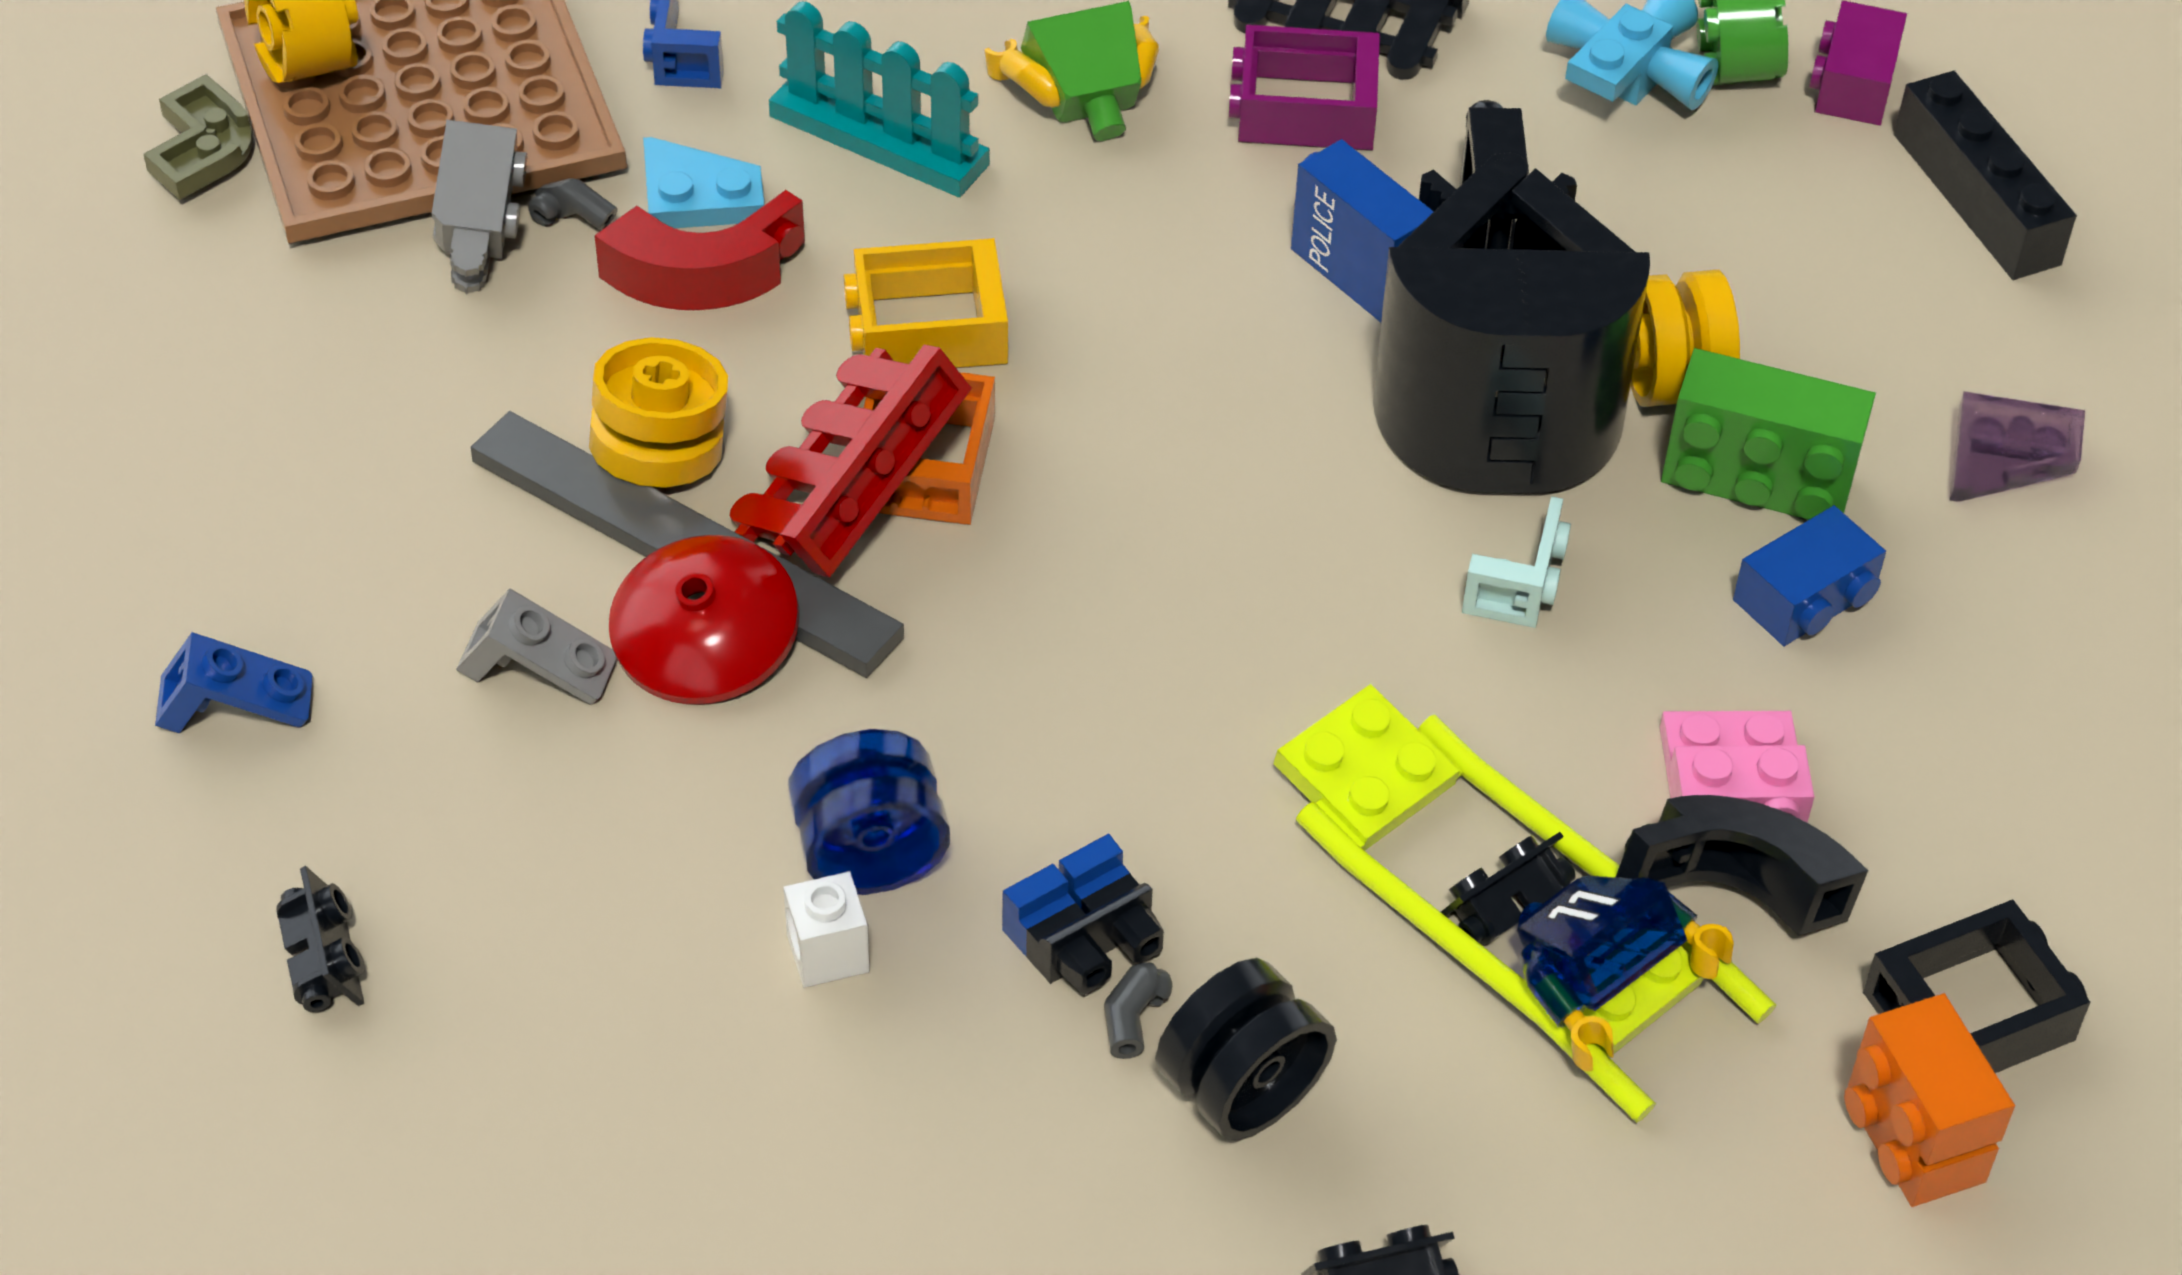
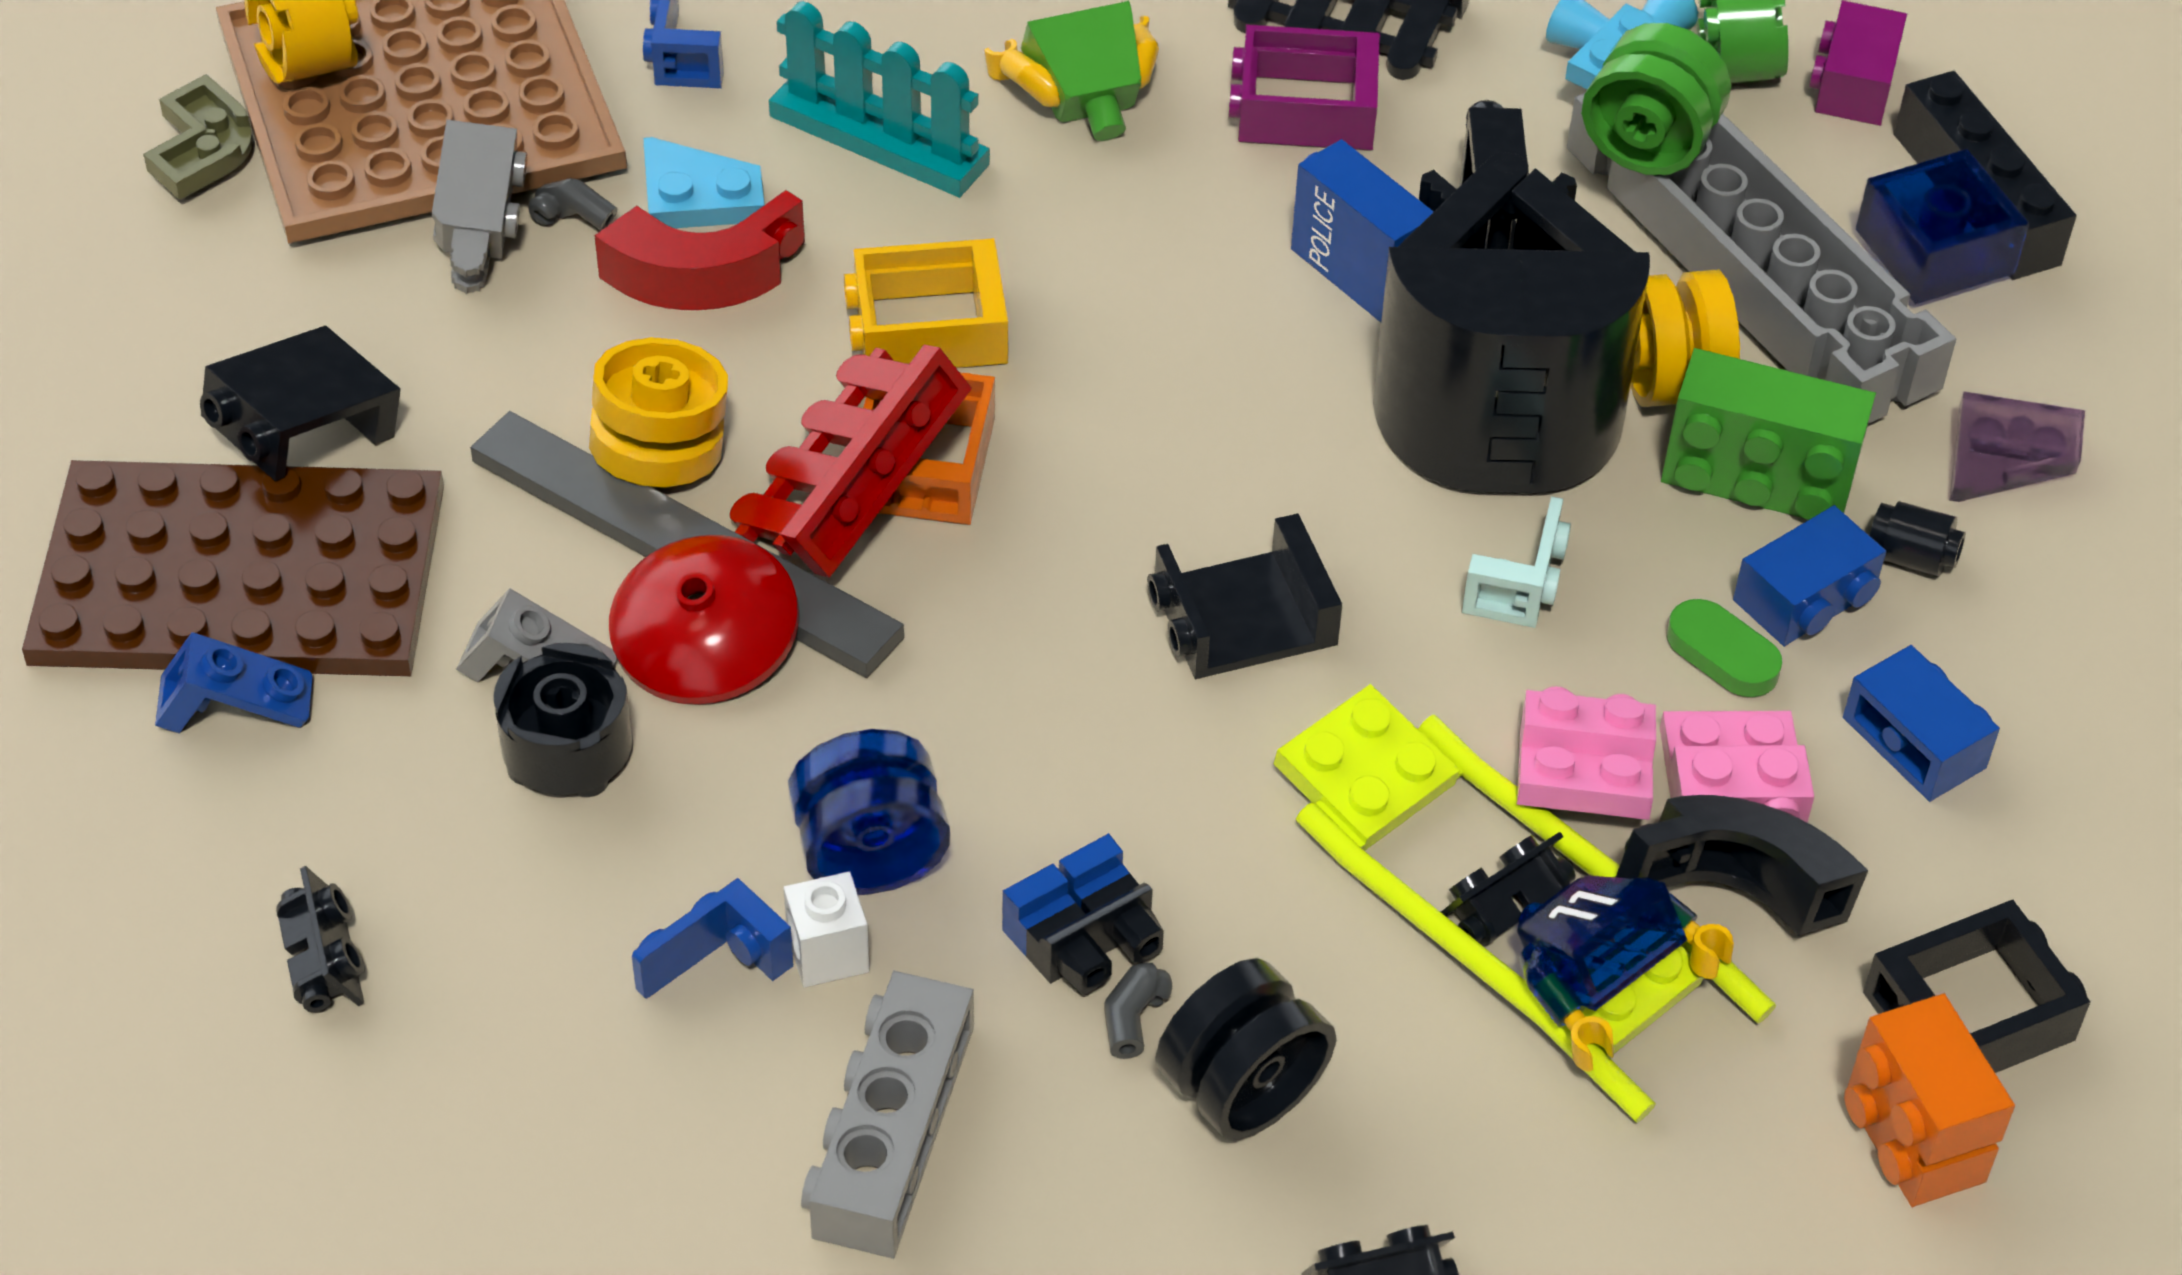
(290, 568): none -> reddish brown plate
(292, 389): none -> black panel
(563, 720): none -> black brick
(719, 917): none -> blue bracket
(873, 1207): none -> light grey brick
(1248, 606): none -> black panel
(1587, 753): none -> bright pink plate
(1656, 99): none -> bright green wheel
(1724, 647): none -> bright green tile
(1789, 266): none -> light grey brick
(1918, 537): none -> black brick
(1921, 722): none -> blue brick
(1941, 226): none -> clear blue brick

